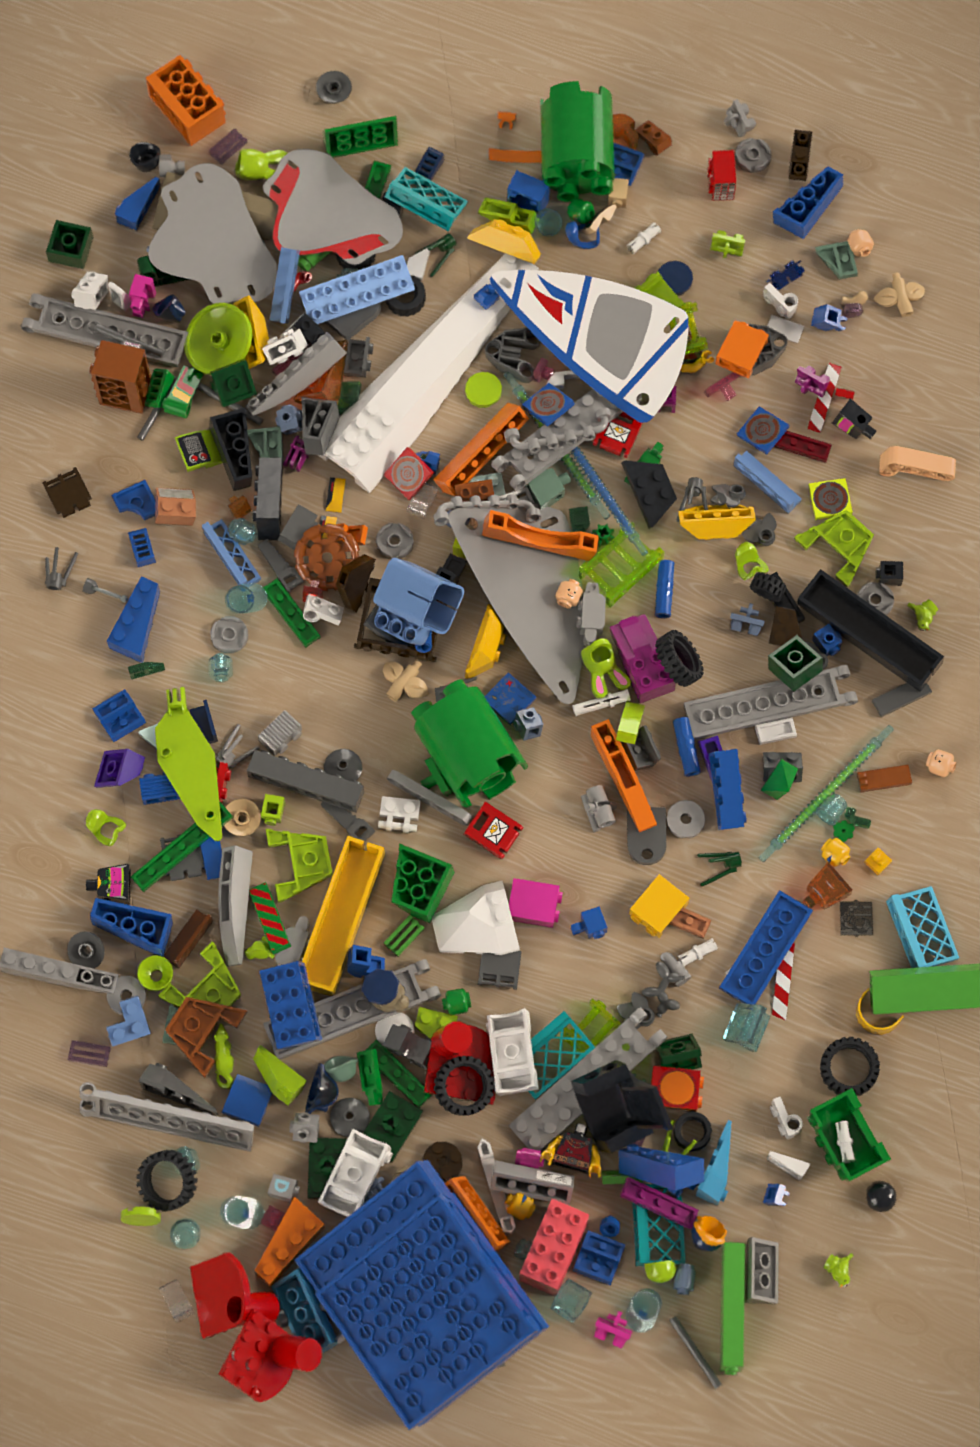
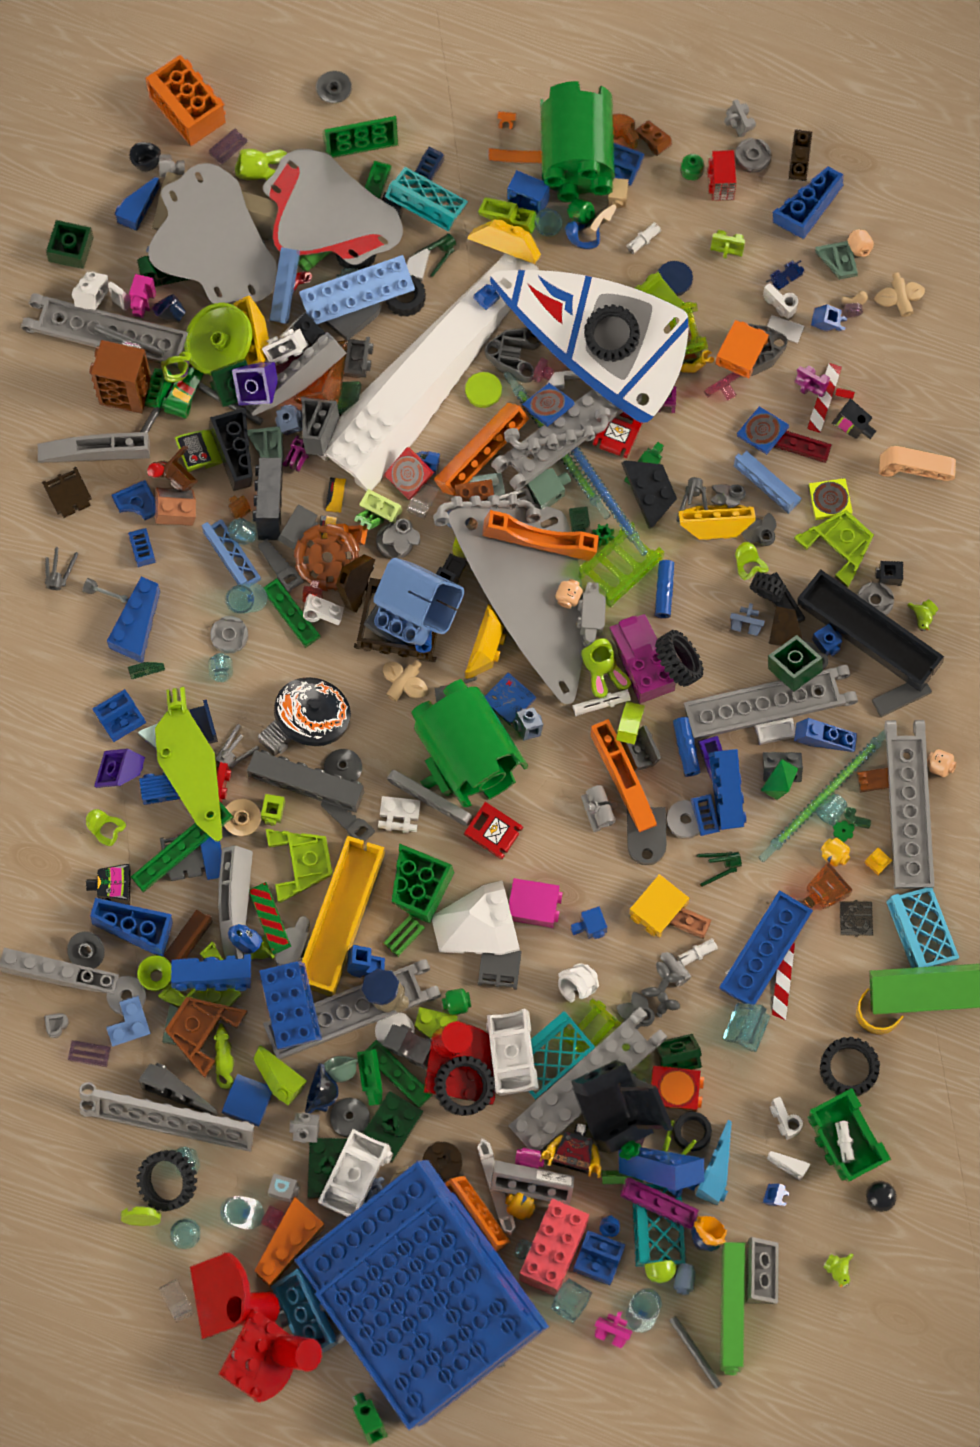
(55, 1024): none -> light grey tile
(96, 447): none -> light grey slope
(173, 471): none -> reddish brown piece
(183, 361): none -> lime piece
(211, 973): none -> blue wedge
(244, 938): none -> blue rock
(255, 383): none -> dark purple slope
(312, 711): none -> dish
(370, 1423): none -> green torso
(372, 521): none -> bright green tile
(381, 506): none -> yellowish green hinge
(401, 539): none -> light grey plate
(580, 979): none -> white helmet
(606, 312): none -> black tyre
(629, 1150): none -> green plant
(692, 167): none -> green head
(706, 798): none -> blue slope
(824, 735): none -> blue slope
(909, 807): none -> light grey hinge

